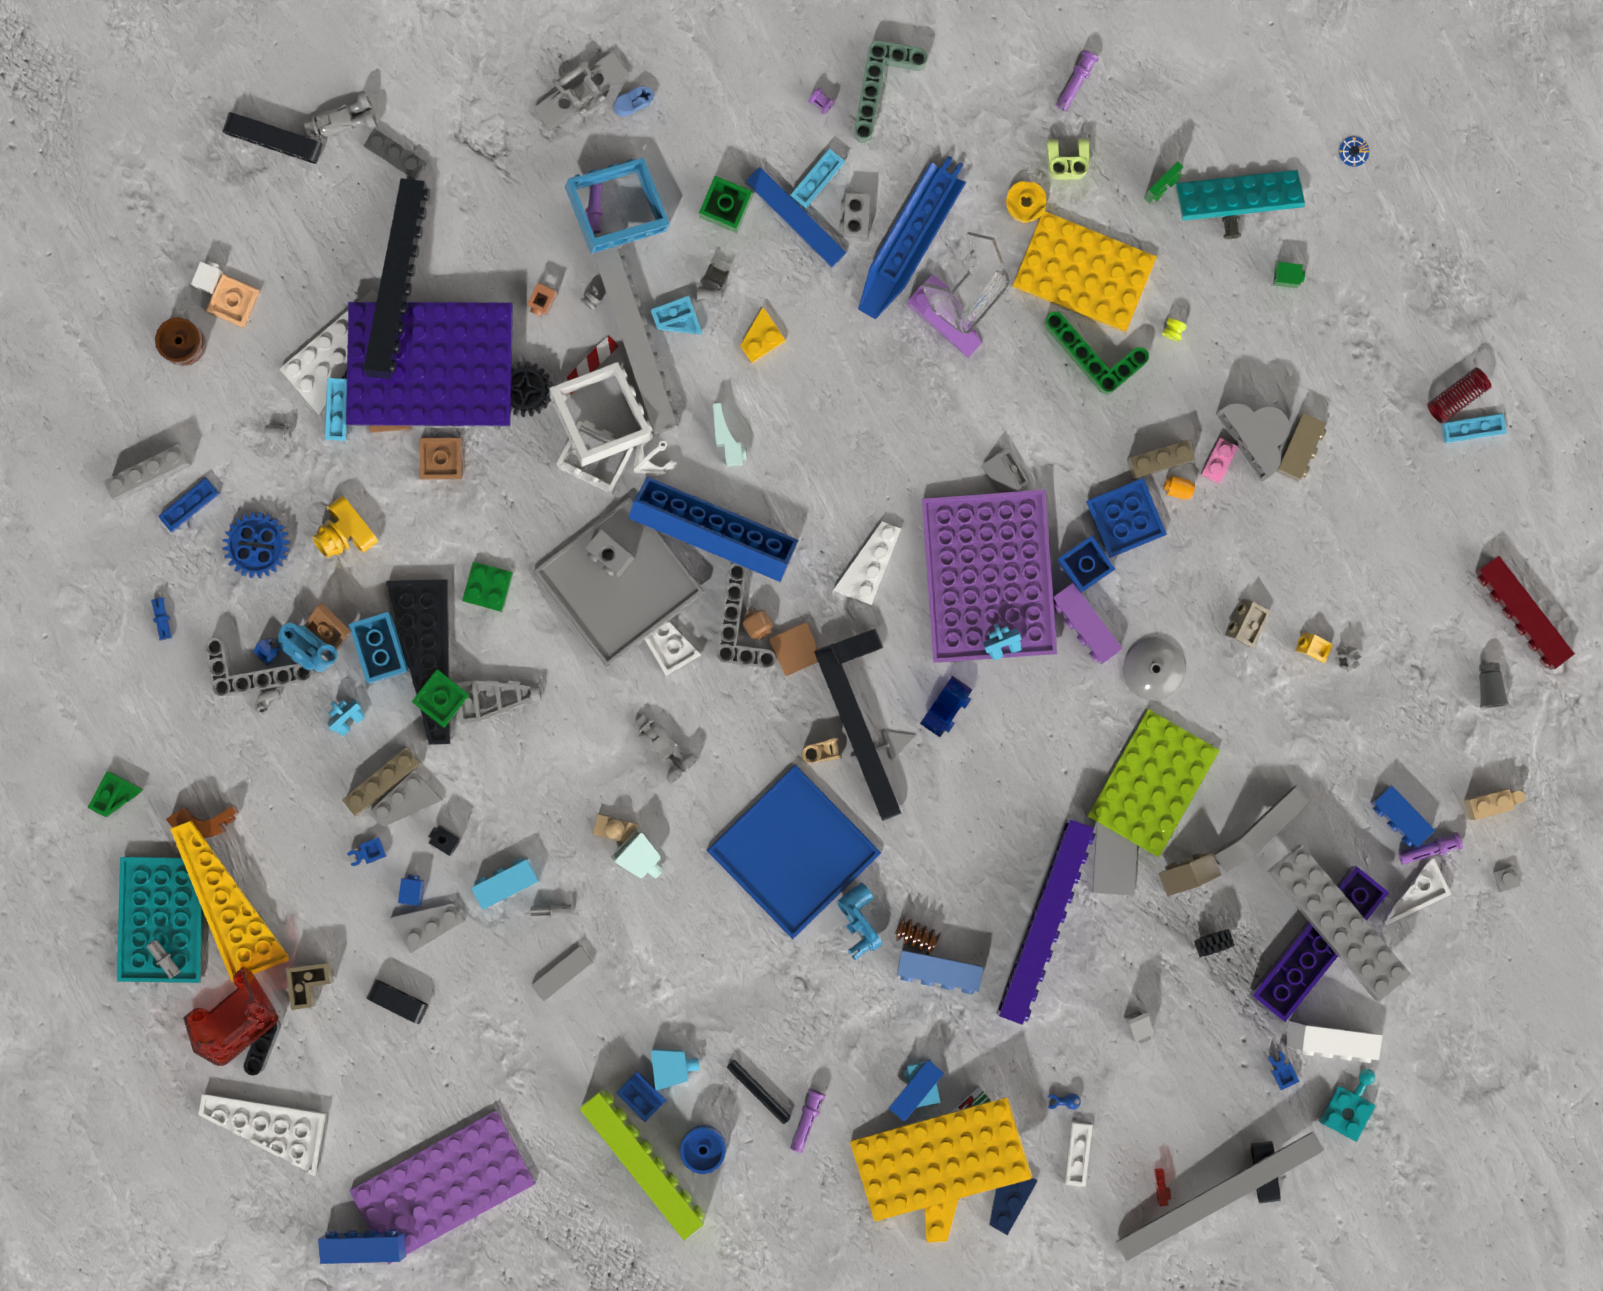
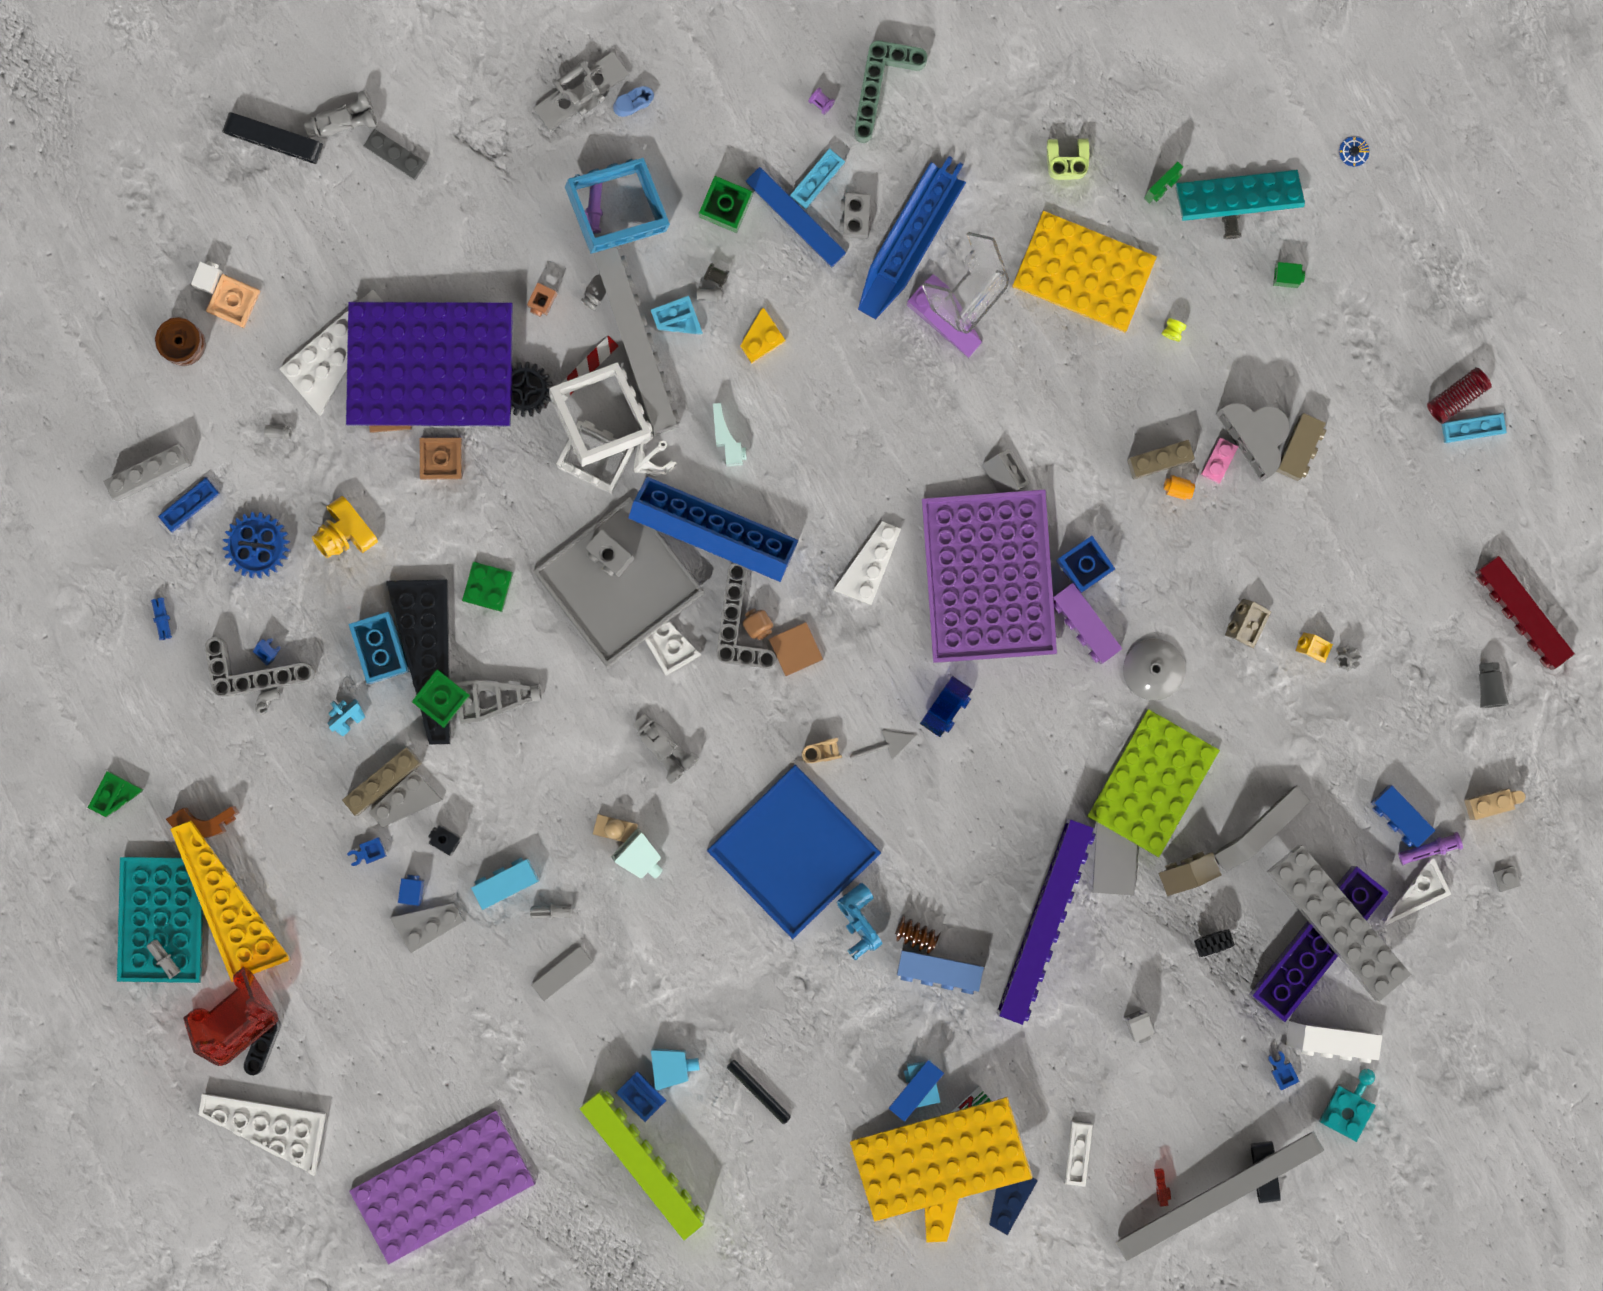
(301, 983): dark tan brick -> none
(306, 647): dark azure piece -> none
(327, 626): medium nougat tile -> none
(335, 409): medium azure plate -> none
(362, 1247): blue brick -> none
(396, 279): black brick -> none
(397, 1001): black beam -> none
(690, 1149): blue wheel -> none
(810, 1111): medium lavender pin -> none
(856, 646): black beam -> none
(858, 734): black beam -> none
(1001, 638): medium azure hips -> none
(1027, 190): yellow plate -> none
(1067, 1101): blue arm -> none
(1081, 72): medium lavender pin -> none
(1092, 358): green beam -> none
(1126, 518): blue plate -> none

